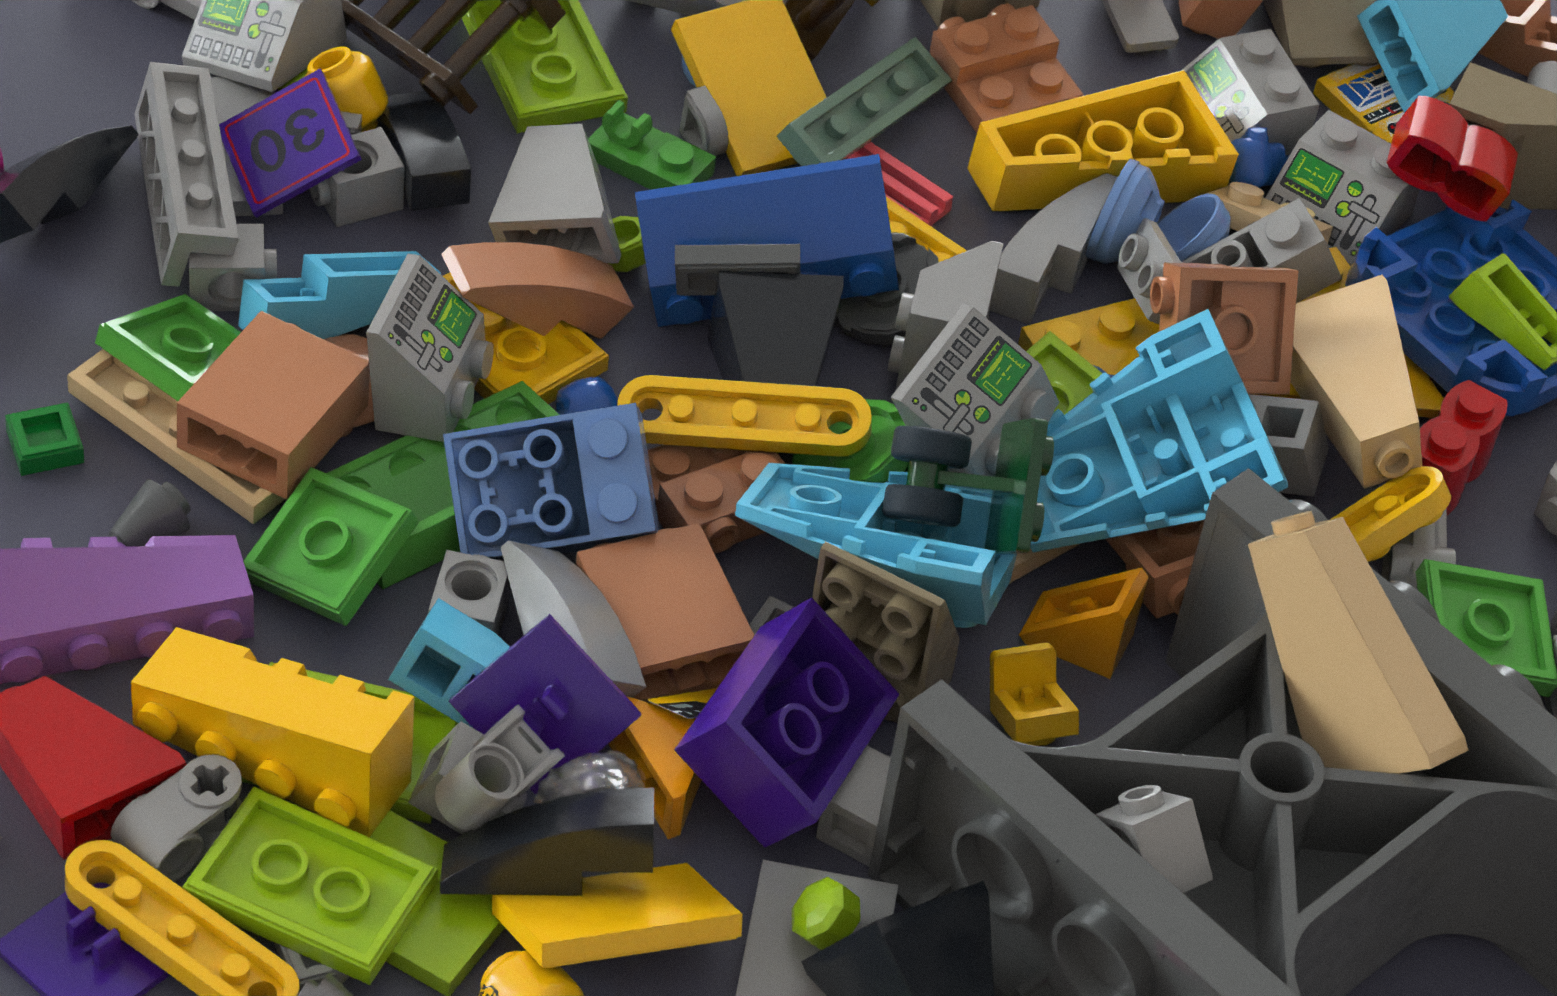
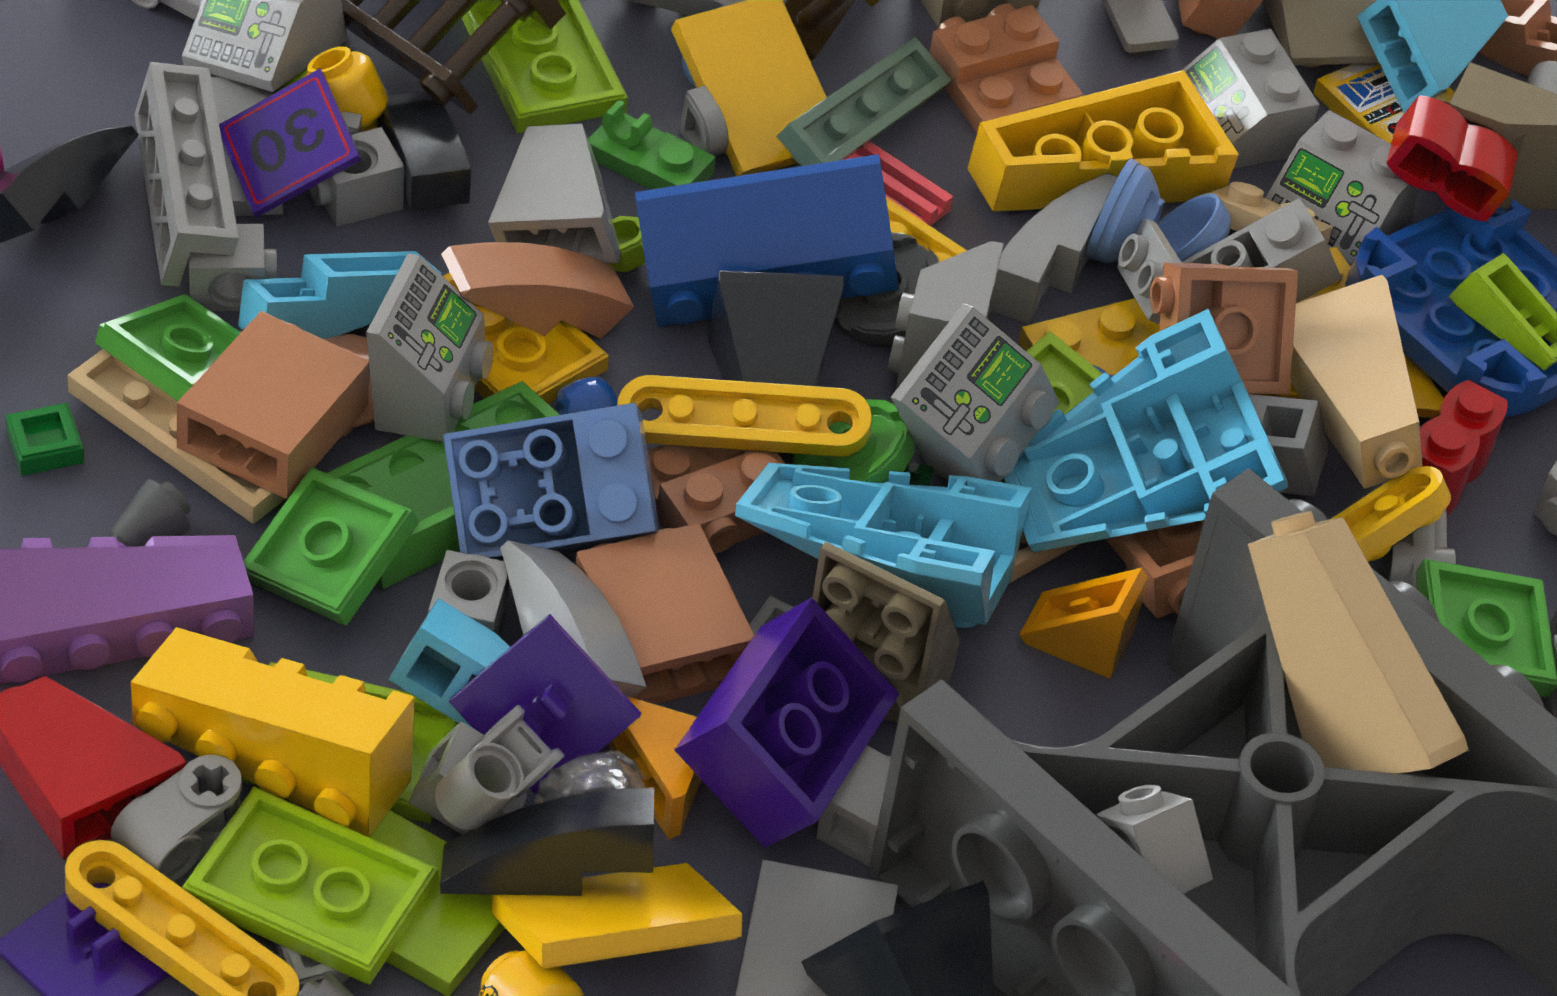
(685, 704): sticker -> none
(699, 264): dark grey tile -> none
(825, 913): lime tile -> none
(1014, 510): dark green plate -> none
(1027, 695): yellow bracket -> none
(1258, 159): blue piece -> none

